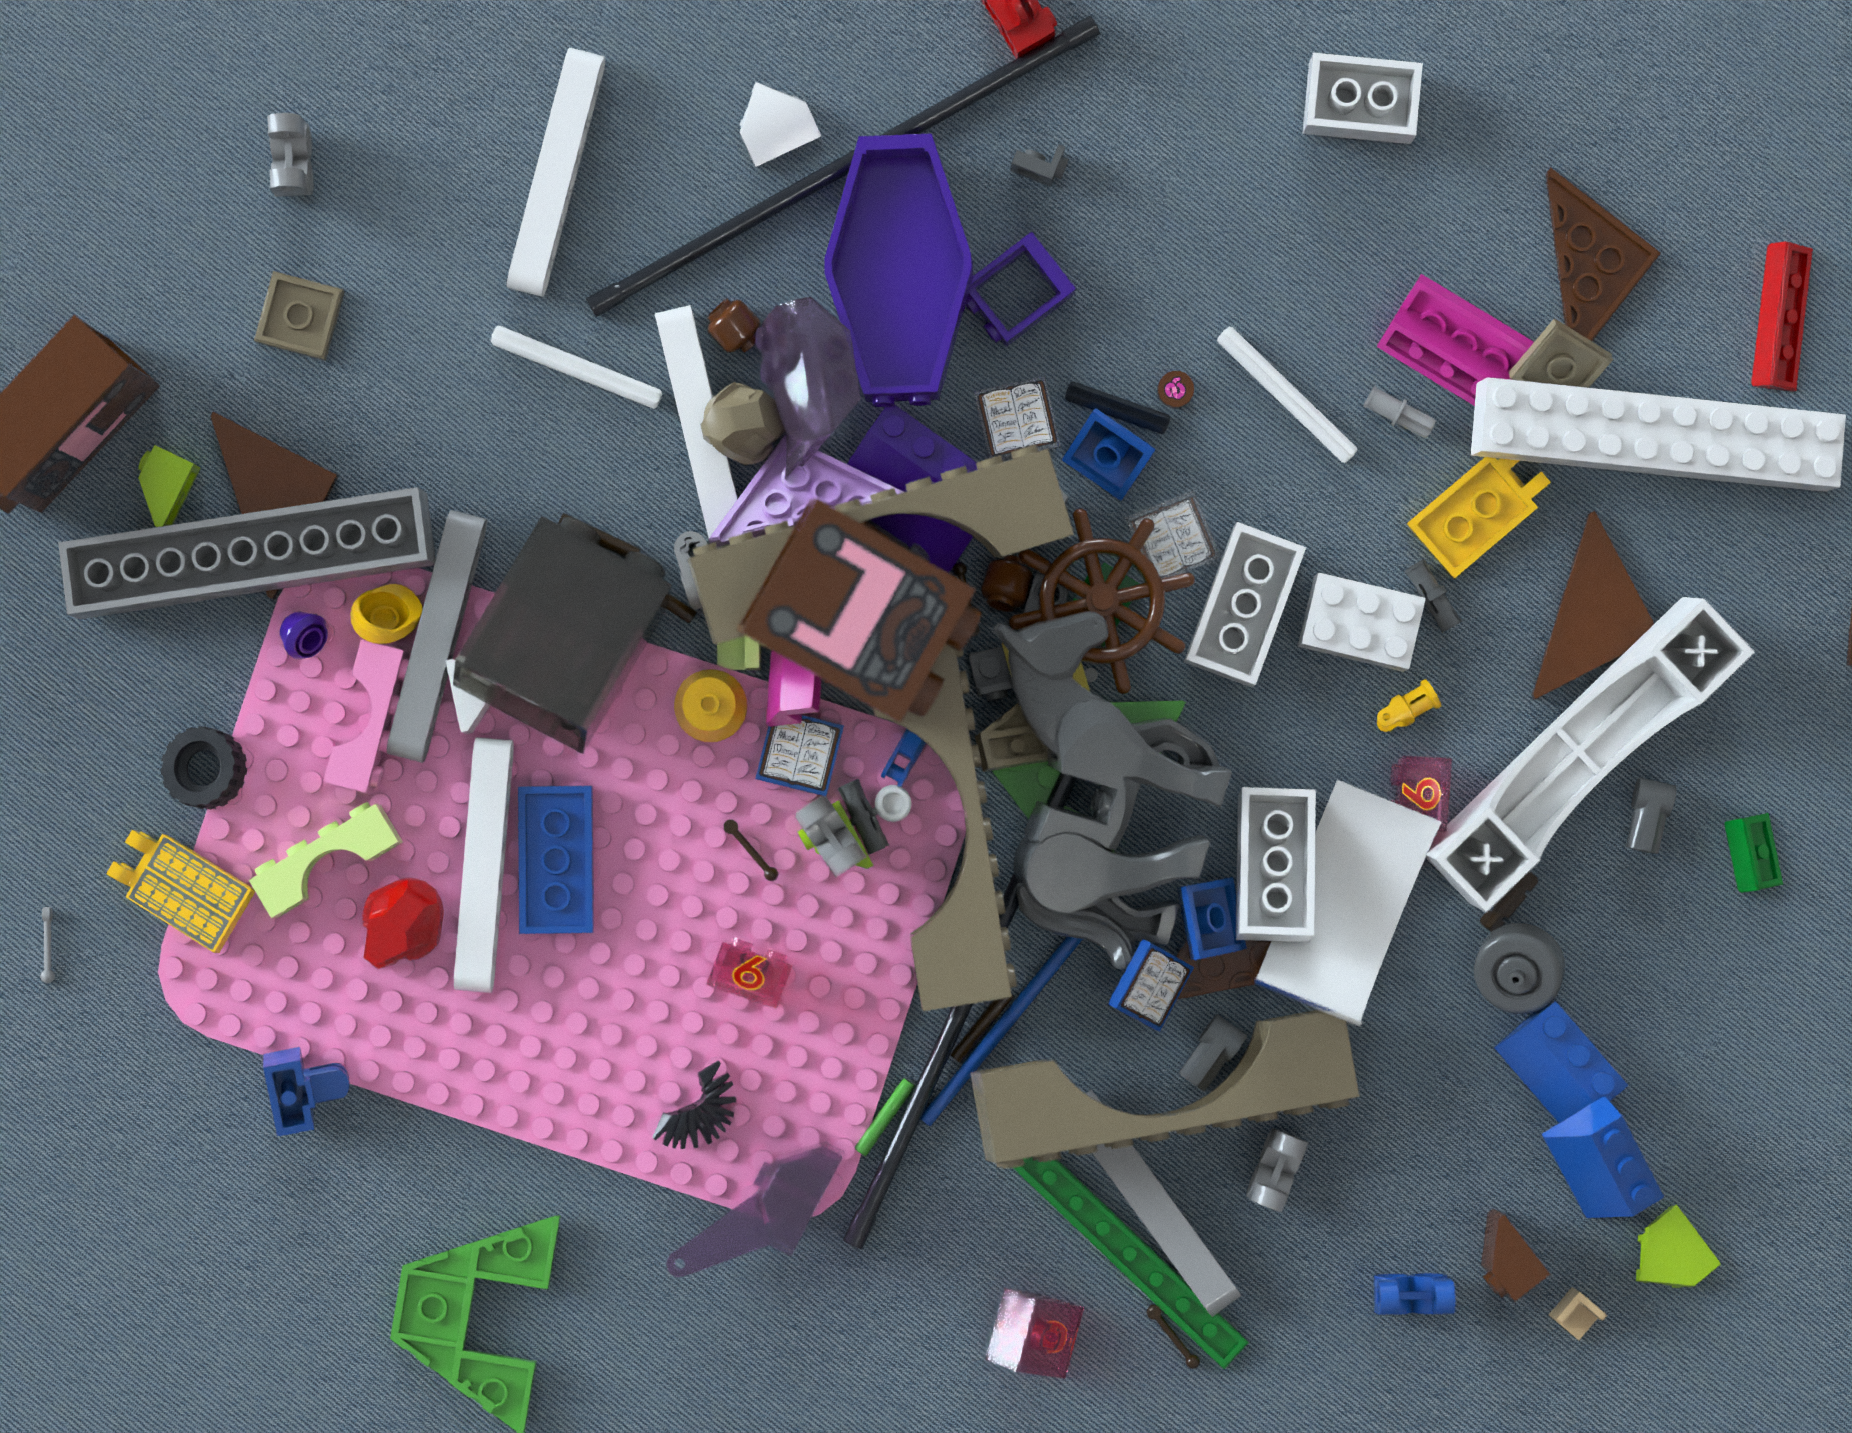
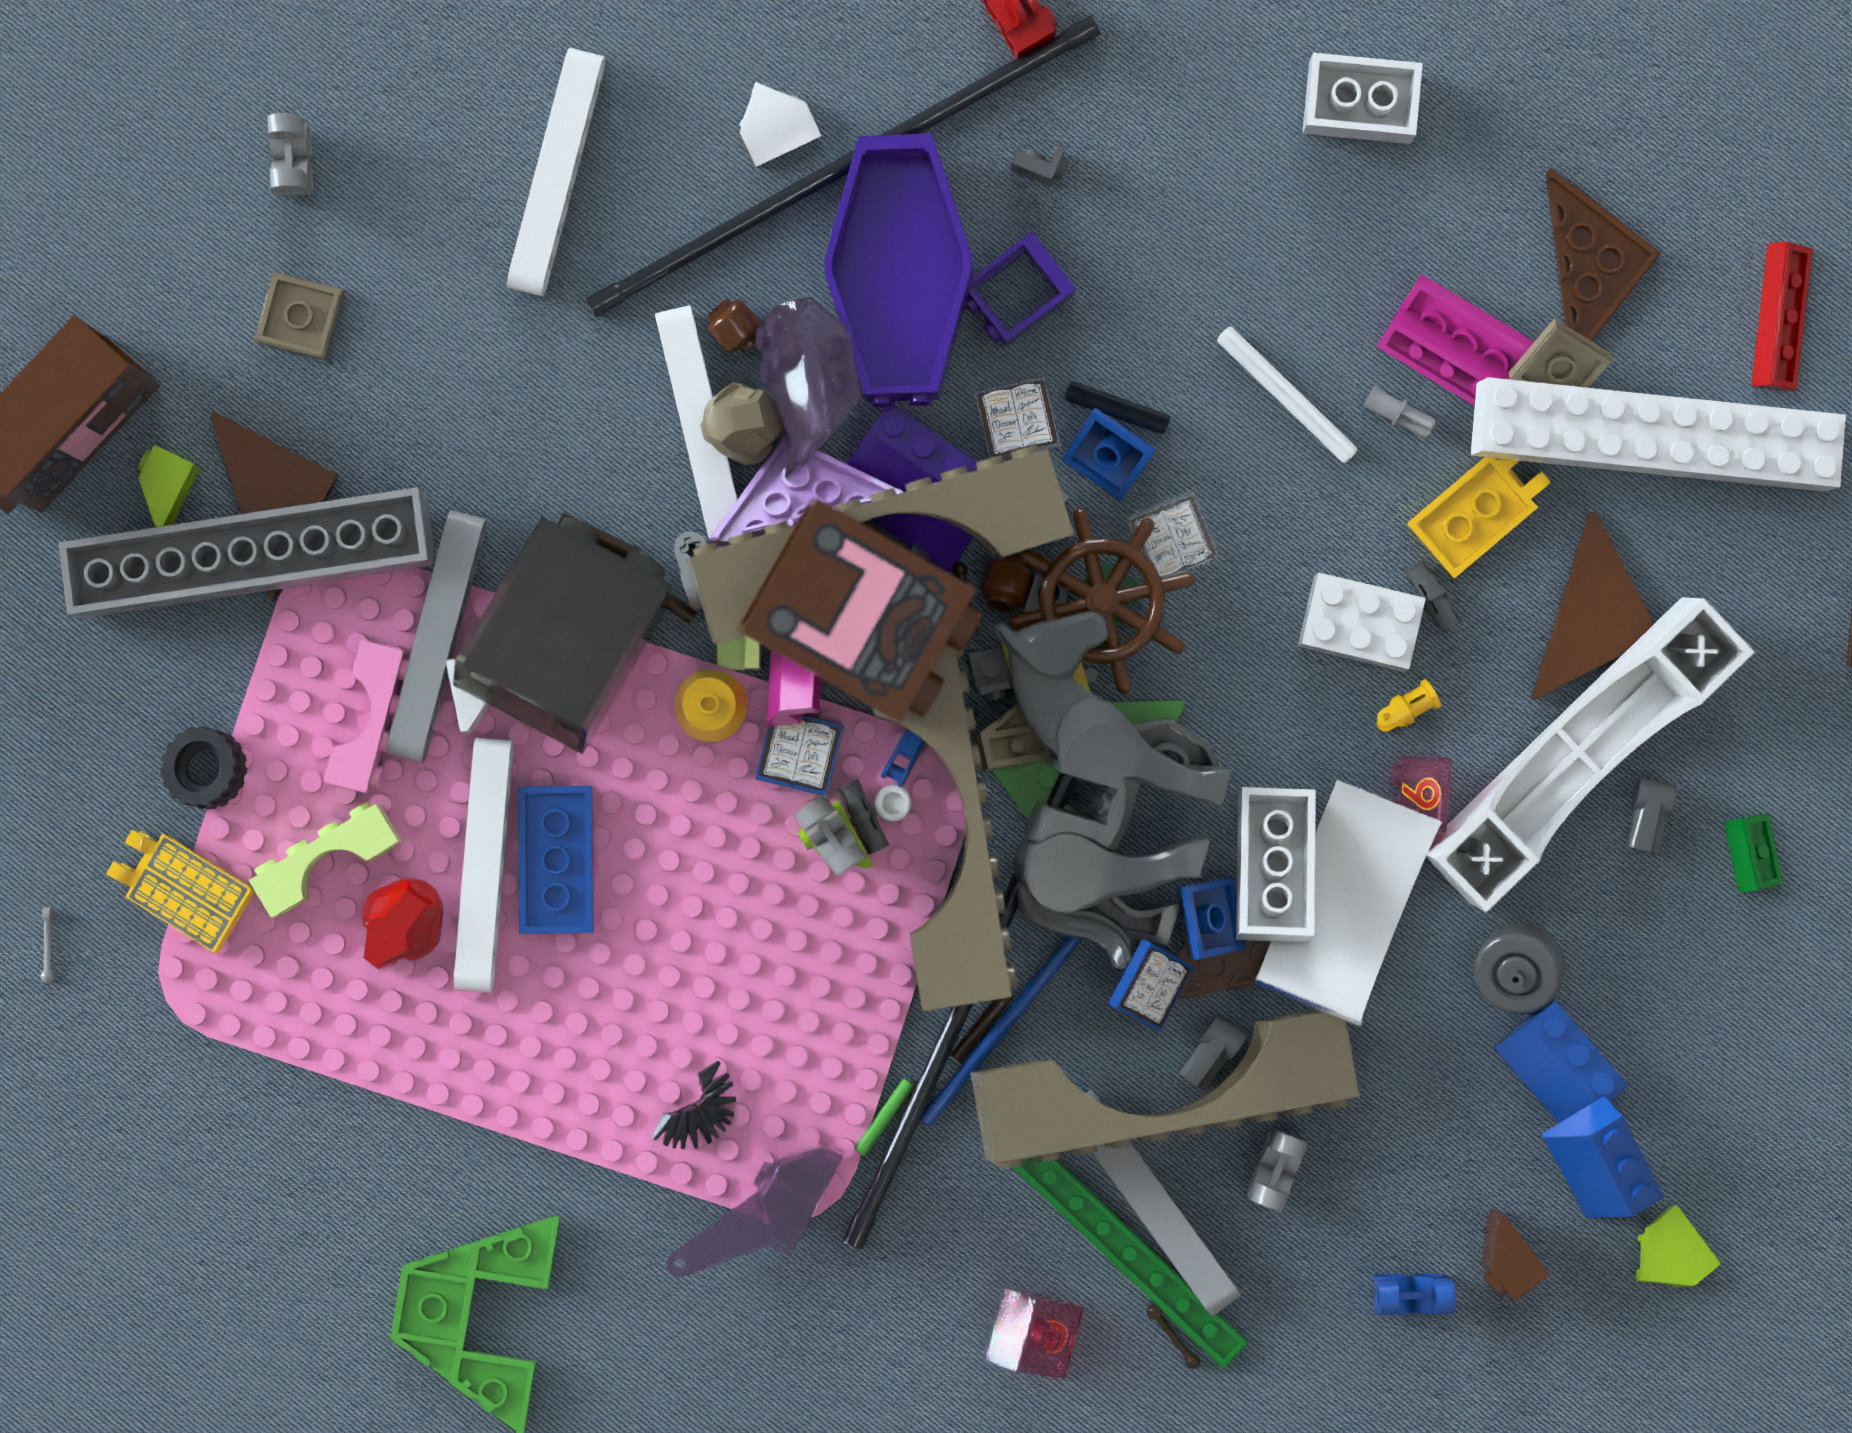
(297, 1089): blue brick -> none
(303, 634): dark purple cone -> none
(386, 613): yellow hat -> none
(576, 367): white axle -> none
(731, 827): dark brown hinge -> none
(751, 973): clear pink slope -> none
(1175, 389): reddish brown tile -> none
(1244, 604): white brick -> none
(1509, 902): dark brown axle -> none
(1576, 1313): tan panel -> none

